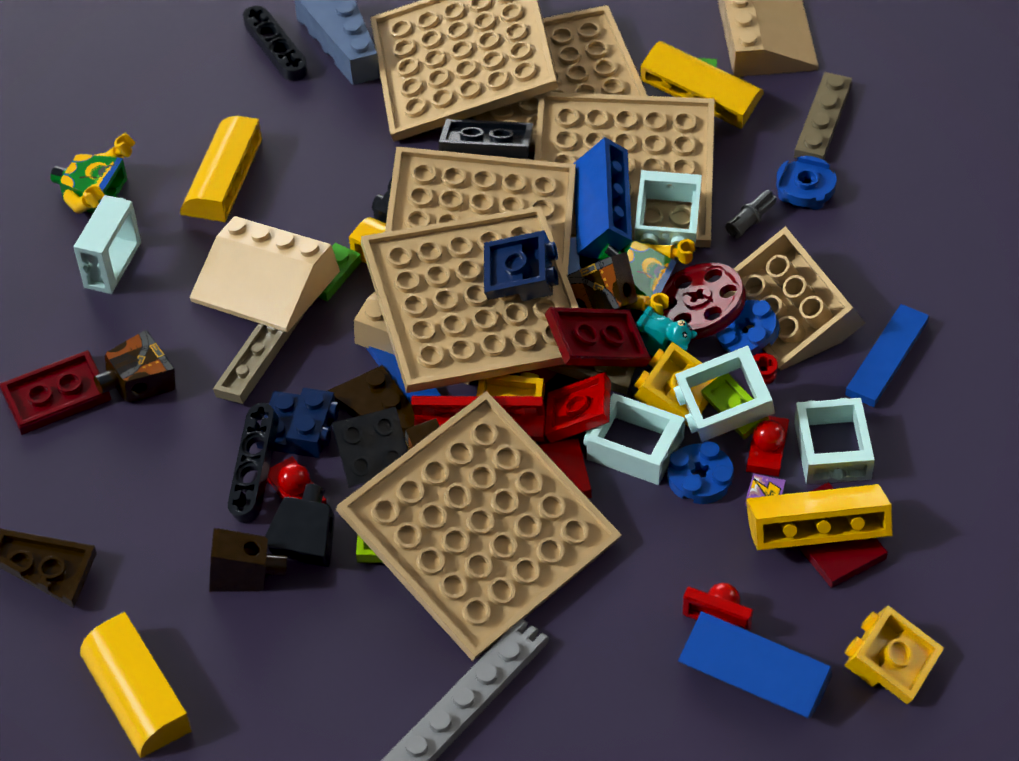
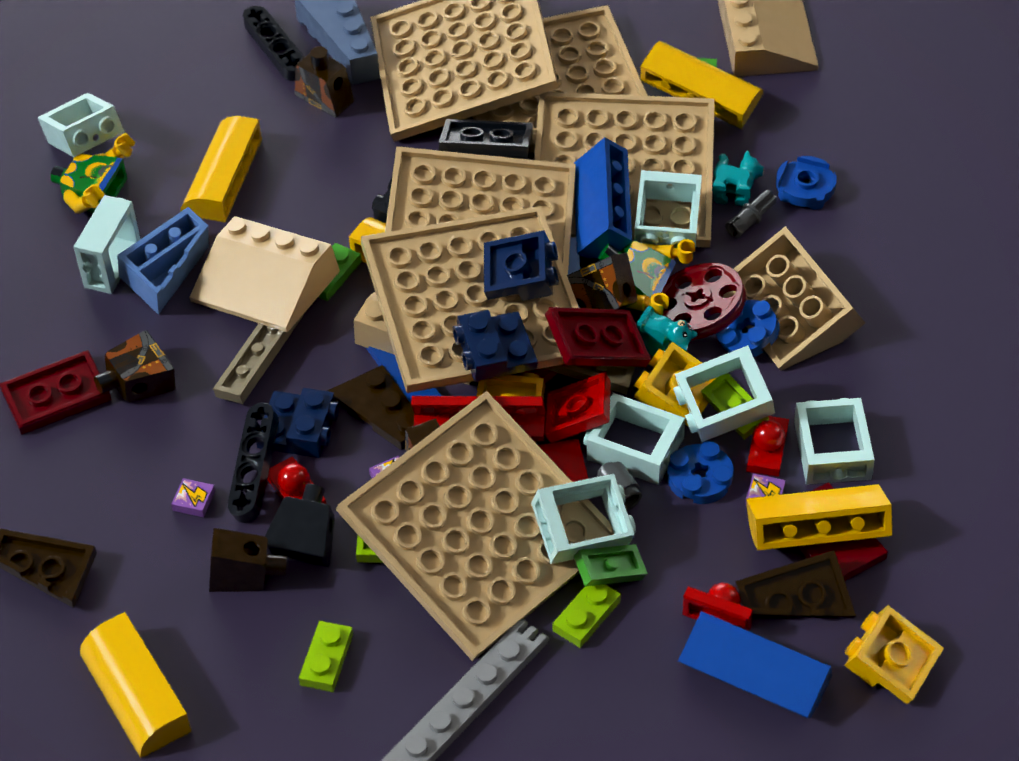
(76, 122): none -> light aqua window
(164, 258): none -> medium blue wedge
(193, 497): none -> medium lavender tile
(323, 82): none -> dark brown torso
(326, 656): none -> lime plate
(369, 444): black plate -> none
(494, 345): none -> dark blue plate
(550, 522): none -> light aqua window
(586, 613): none -> lime plate
(610, 565): none -> bright green plate
(623, 477): none -> dark grey brick
(735, 180): none -> teal animal
(771, 364): red bush -> none
(799, 589): none -> dark brown wing
(823, 116): dark tan plate -> none
(887, 355): blue tile -> none

